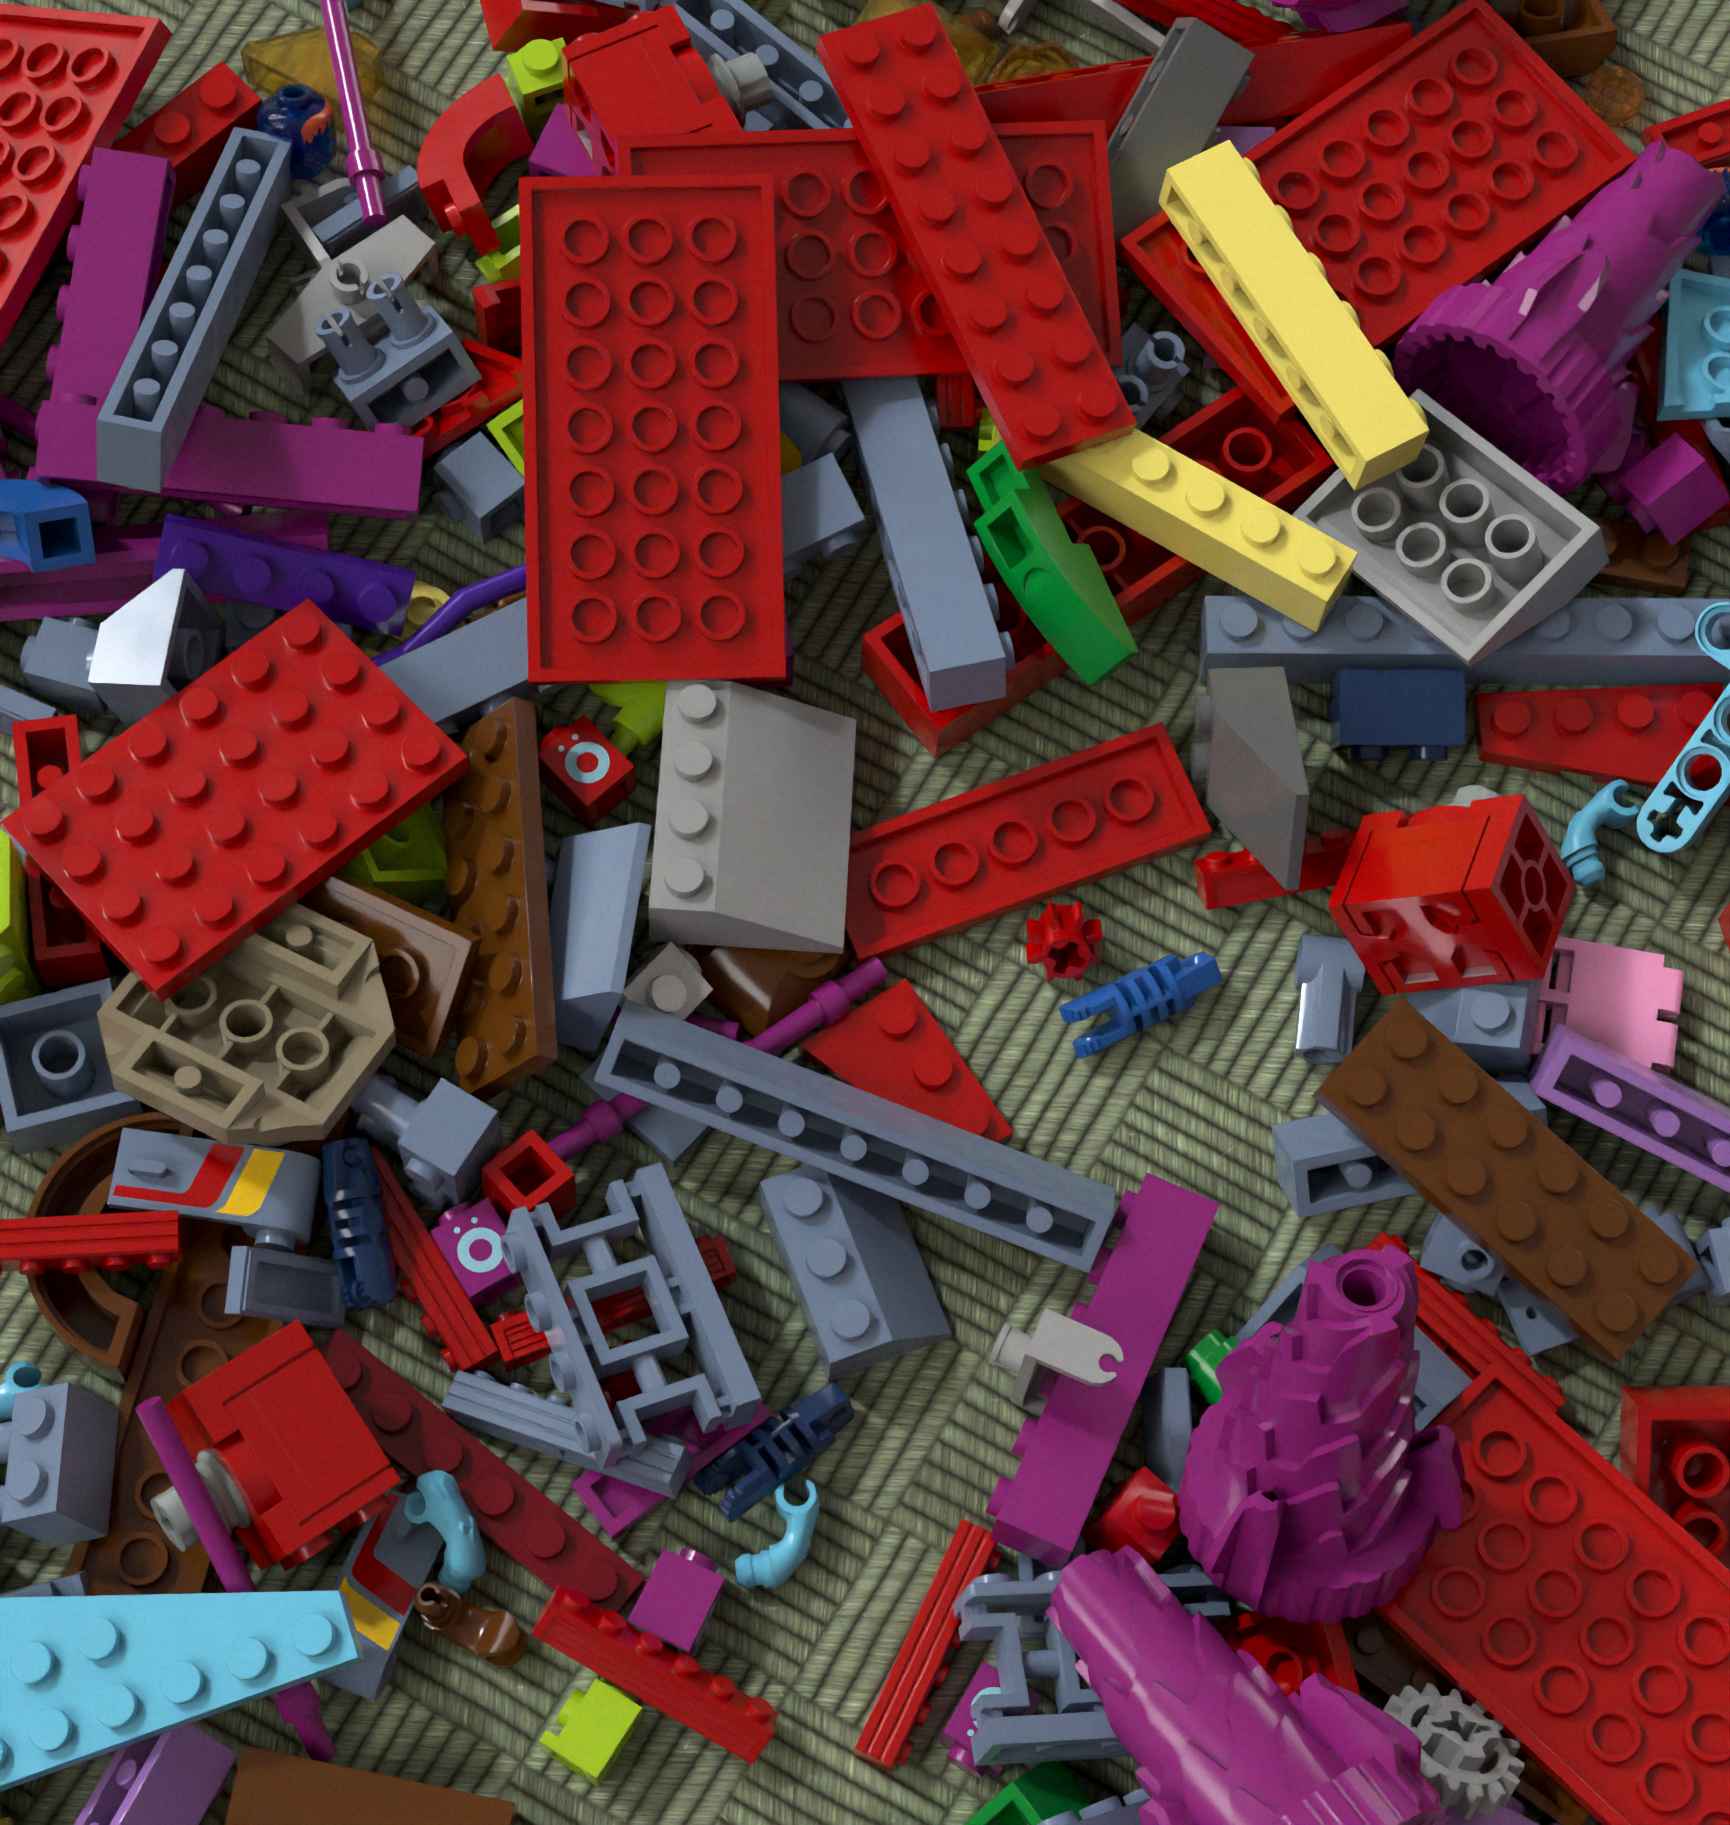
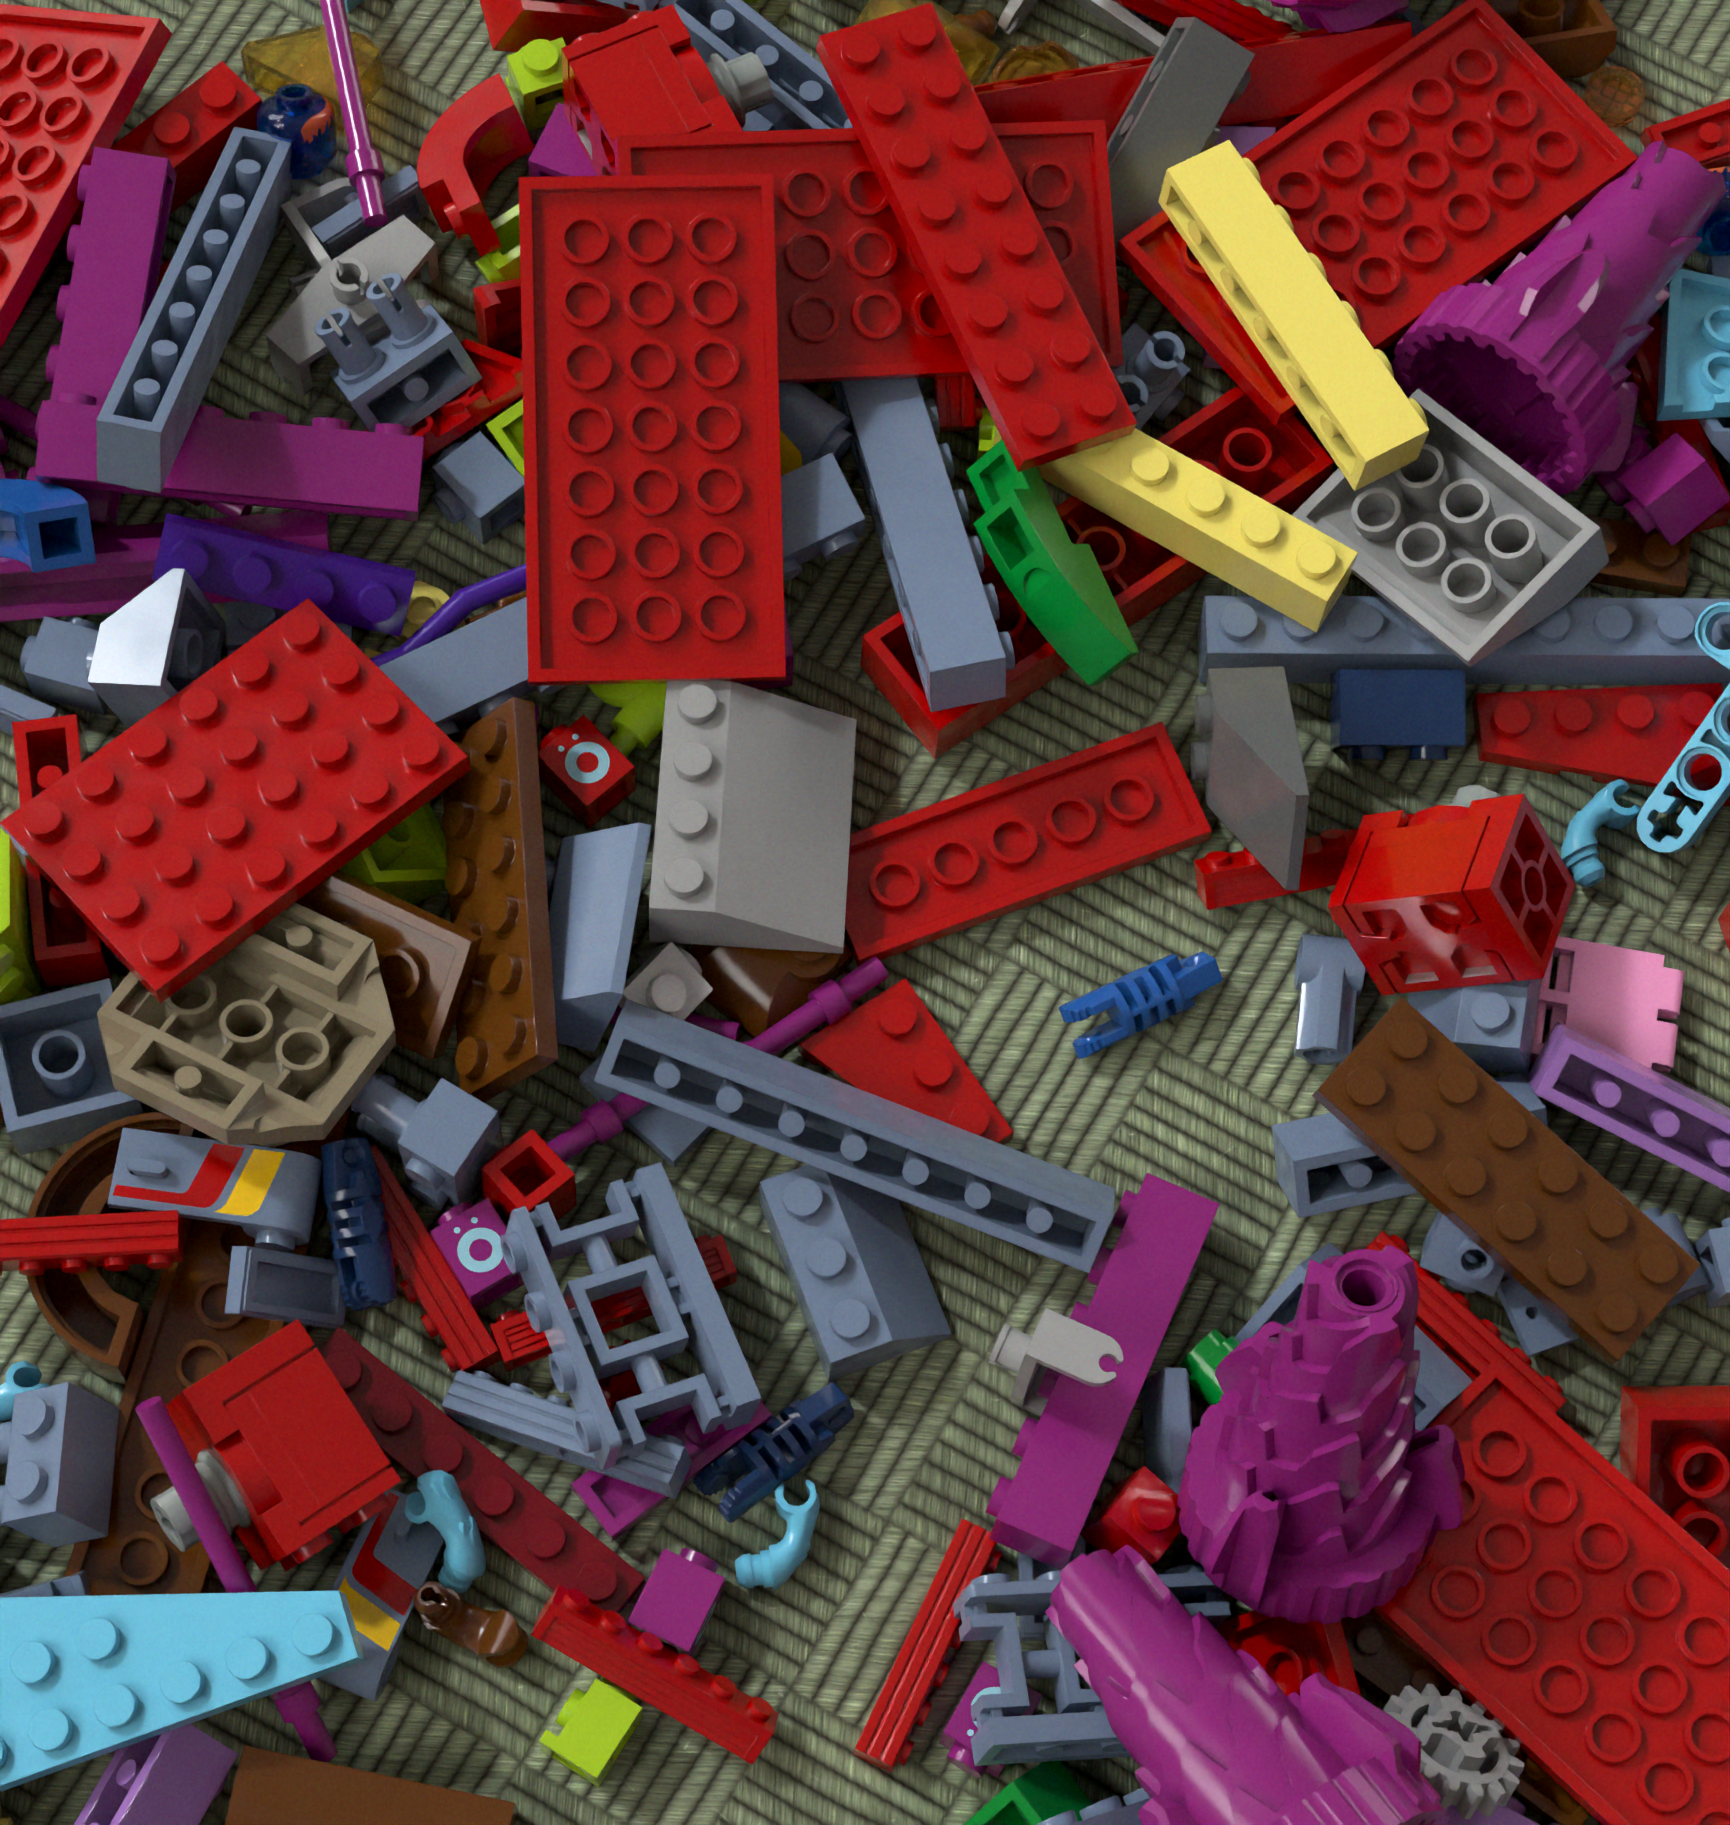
(1064, 941): red gear -> none

